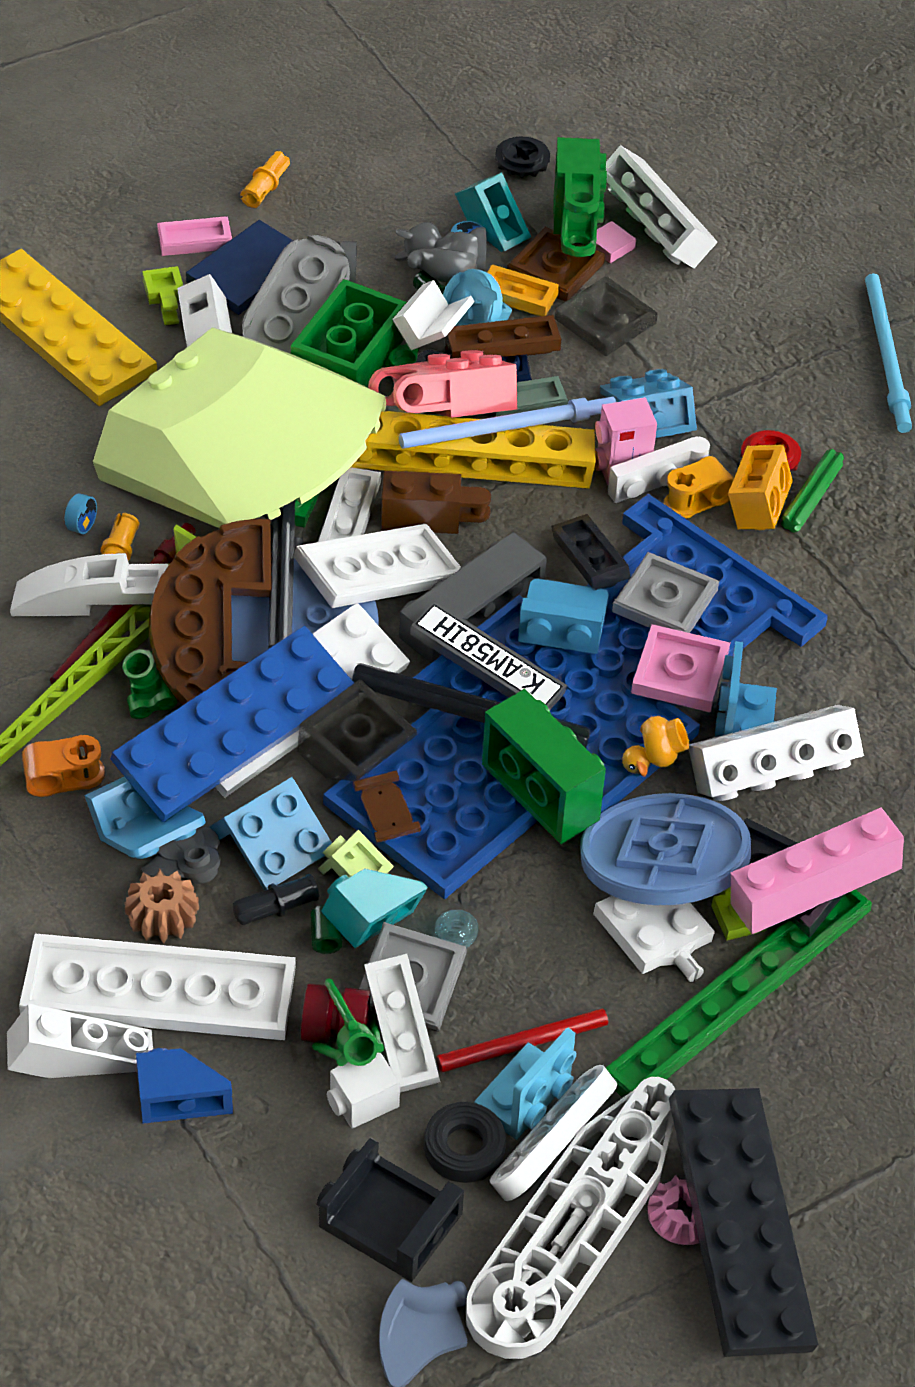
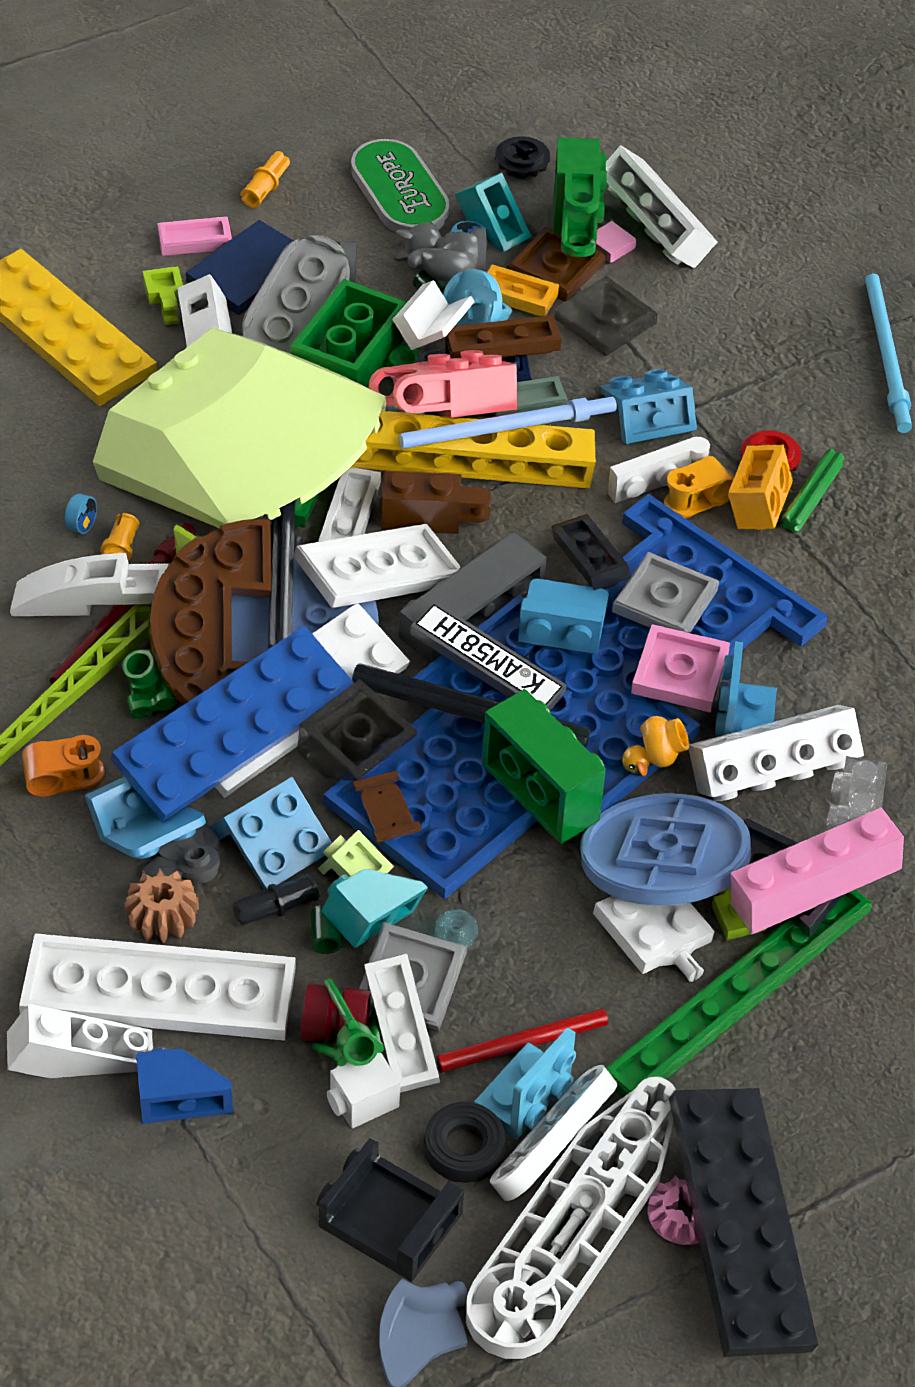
(398, 185): none -> green tile
(624, 433): bright pink brick -> none
(858, 790): none -> clear brick

